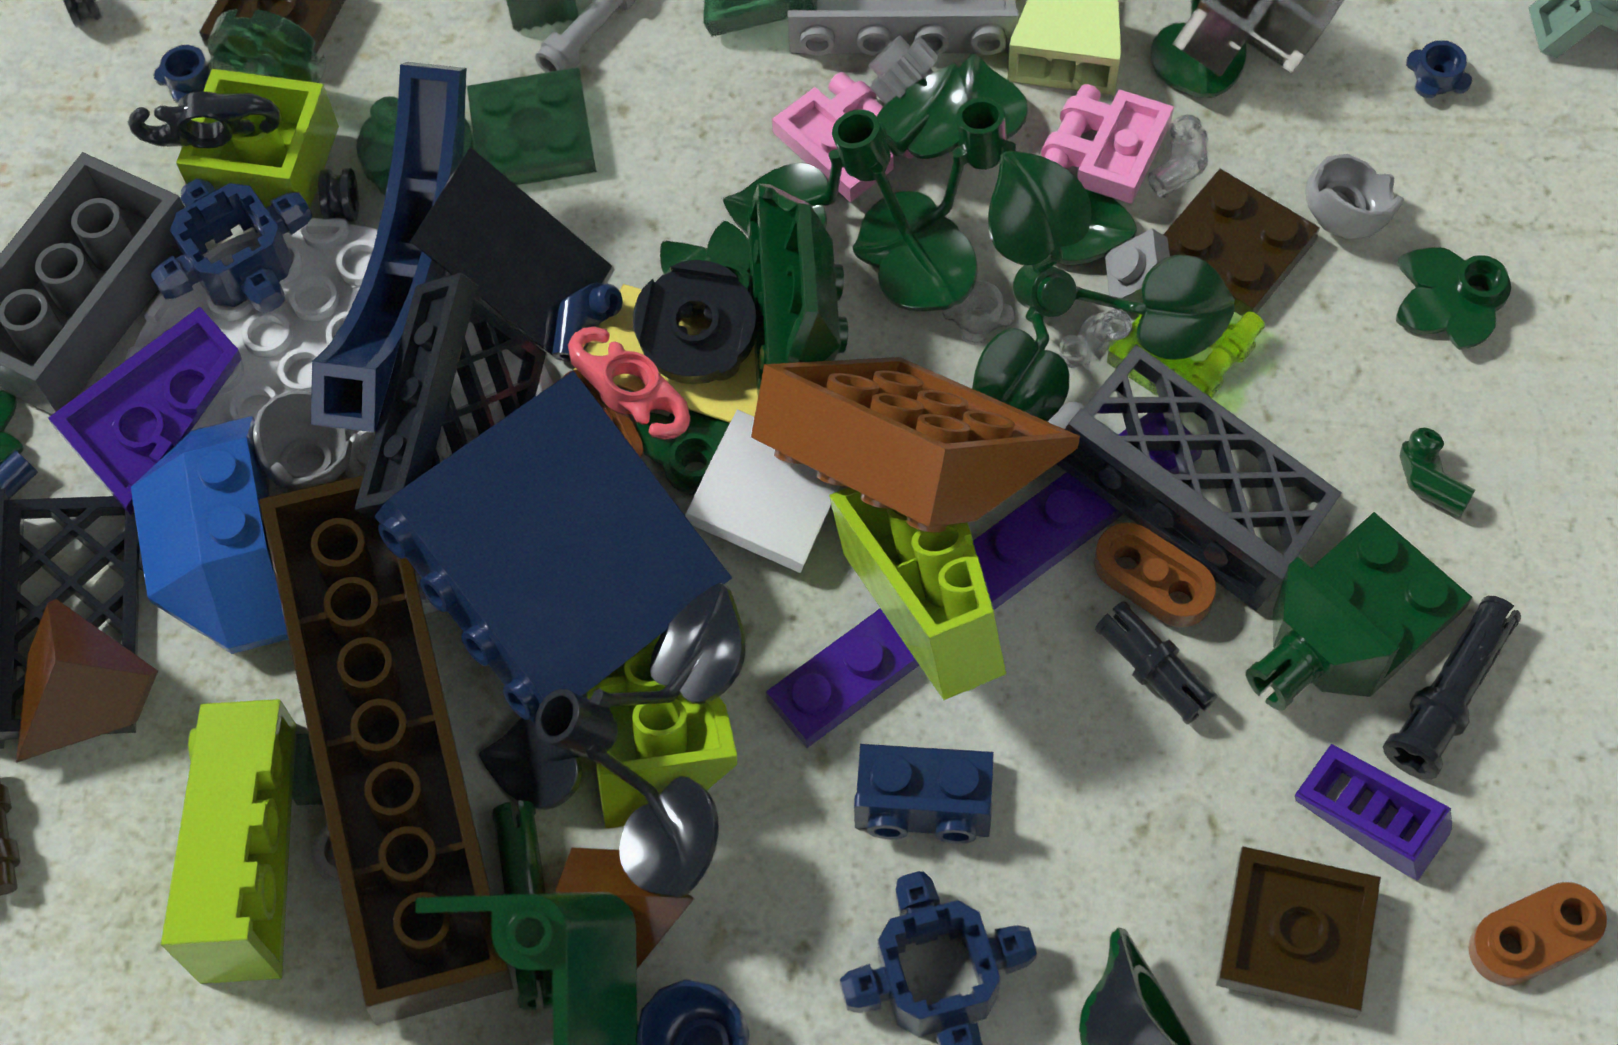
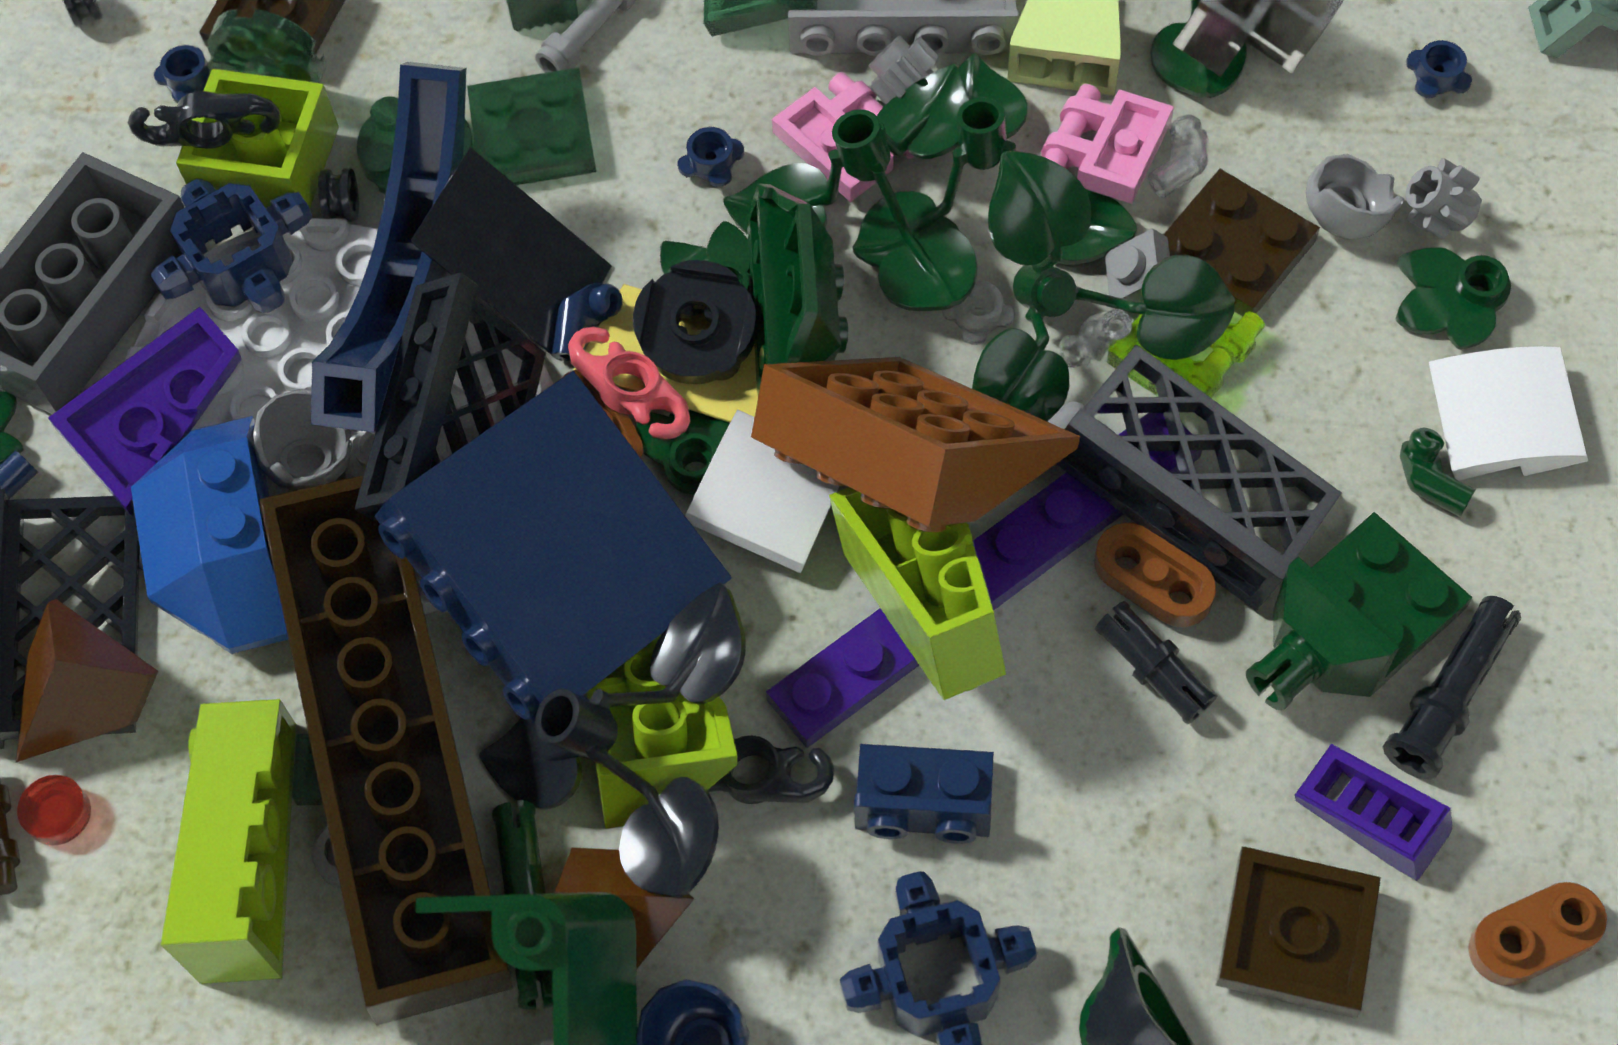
(54, 810): none -> clear red tile
(711, 143): none -> dark blue plate
(777, 784): none -> black piece
(1443, 198): none -> light grey gear
(1507, 411): none -> white slope

